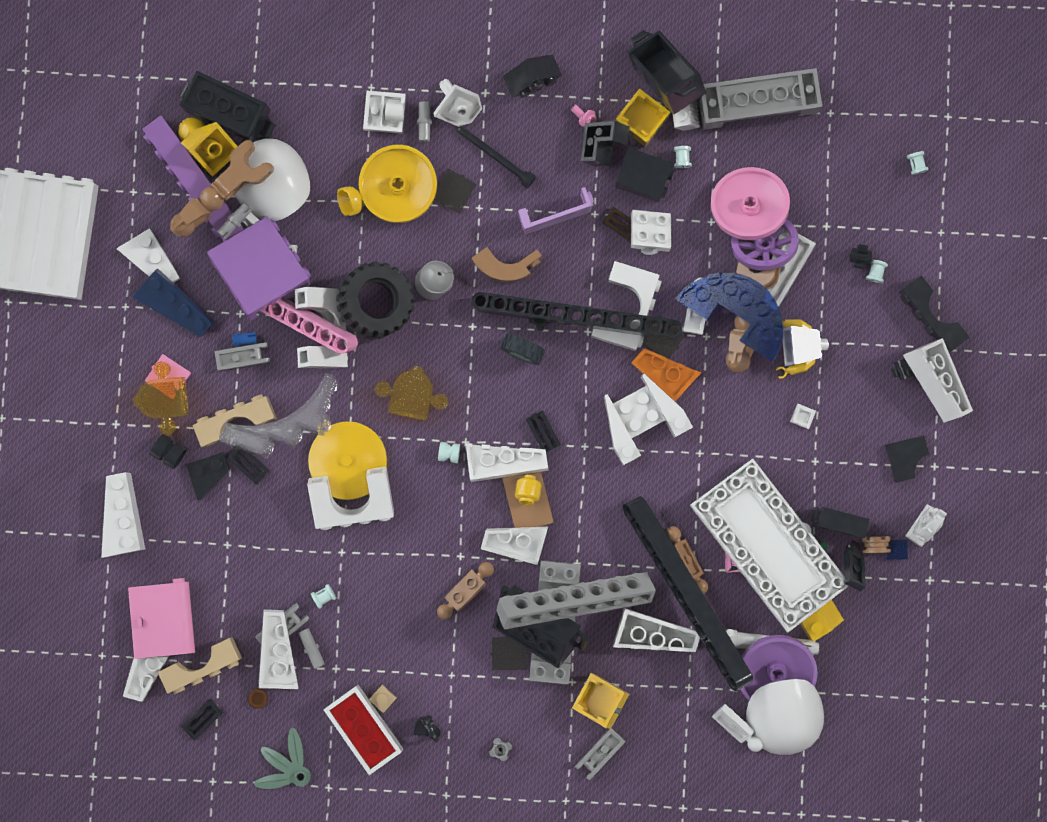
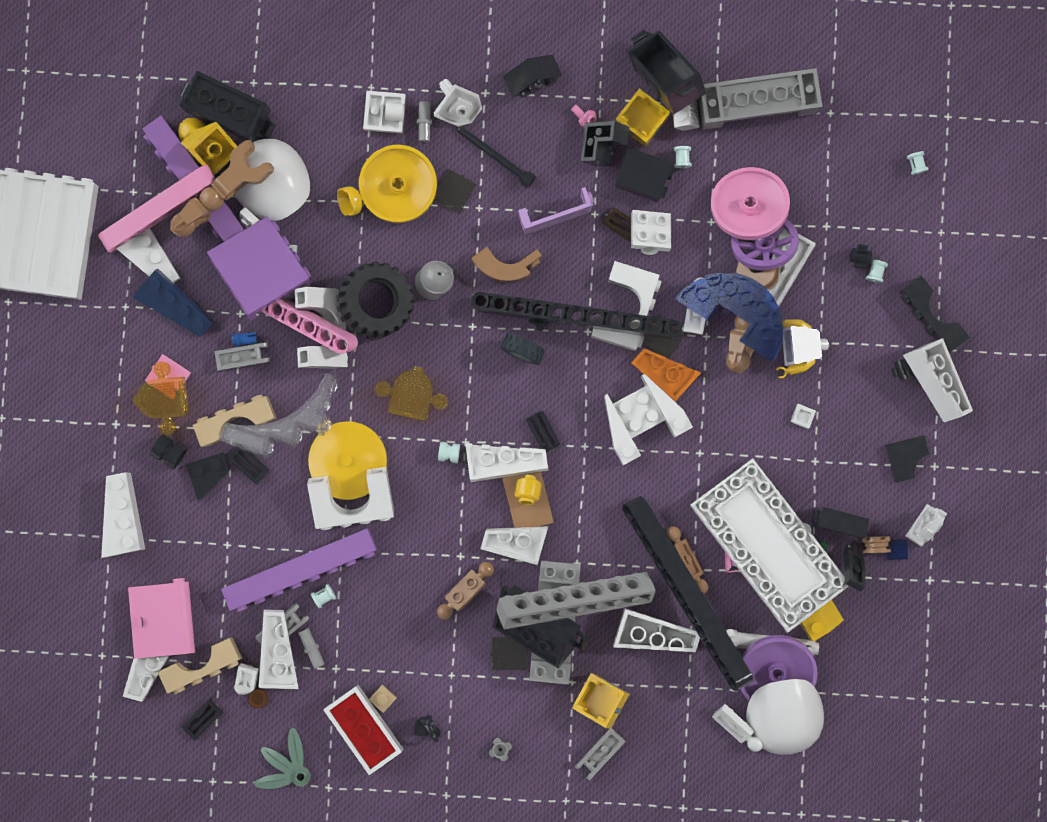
(157, 208): none -> bright pink beam
(234, 221): light grey pin -> none
(246, 679): none -> white plate
(299, 569): none -> medium lavender brick

